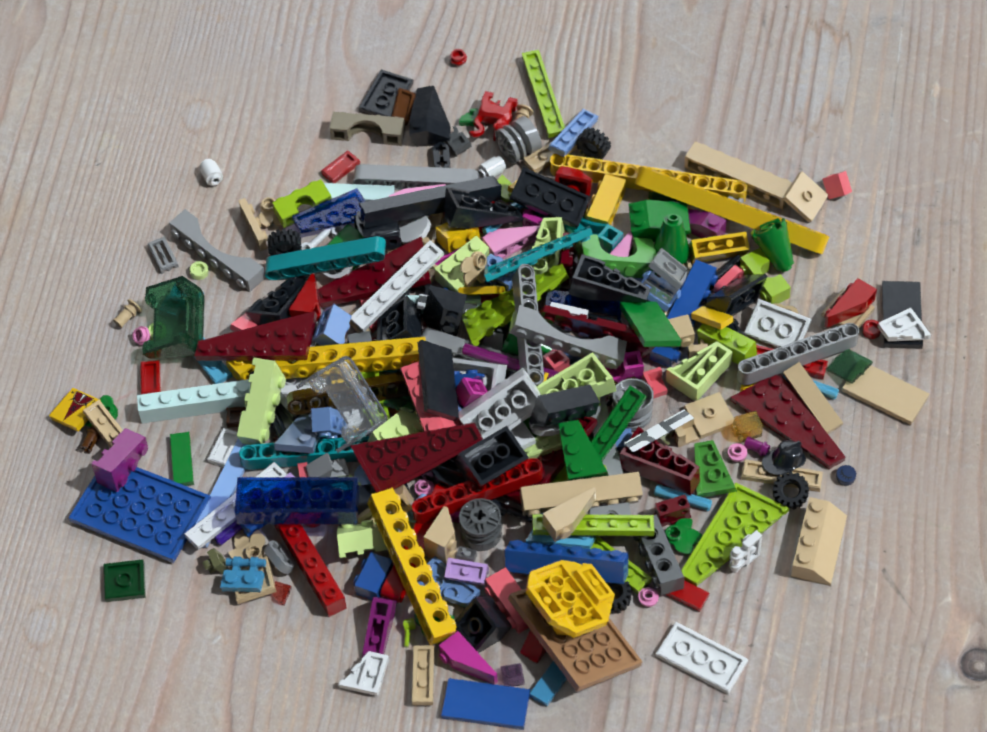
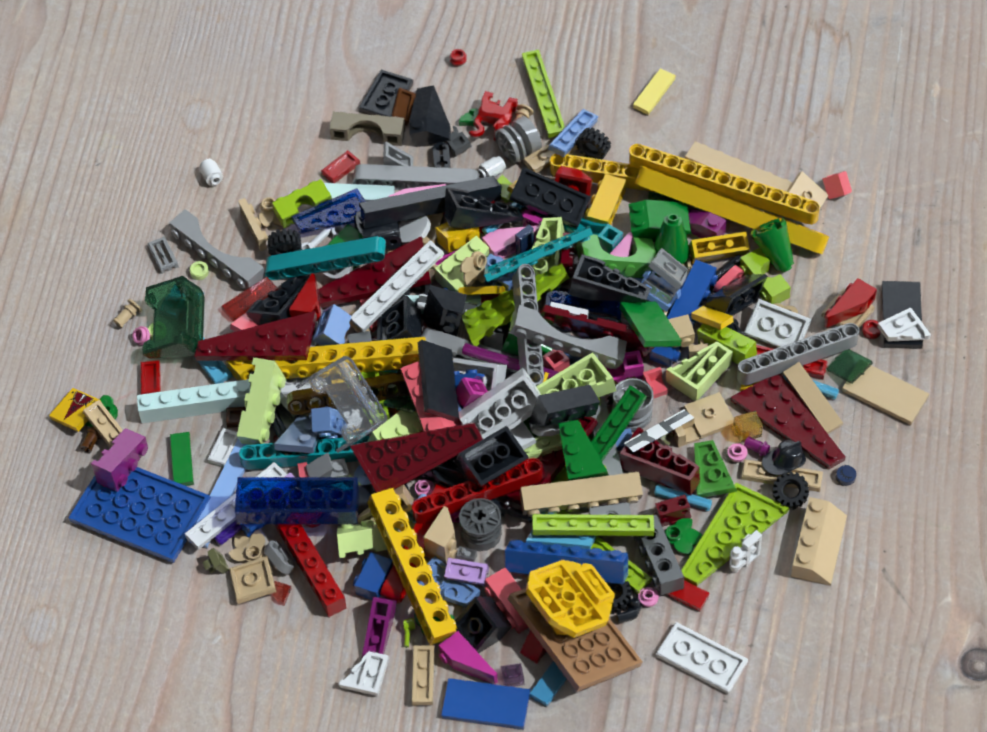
(124, 580): dark green tile -> none
(240, 304): none -> clear red tile
(243, 580): dark azure plate -> none
(395, 156): none -> light grey slope
(524, 239): none -> dark blue tile
(565, 517): tan slope -> none
(632, 611): none -> black arm
(654, 91): none -> light yellow tile
(727, 184): none -> yellow beam

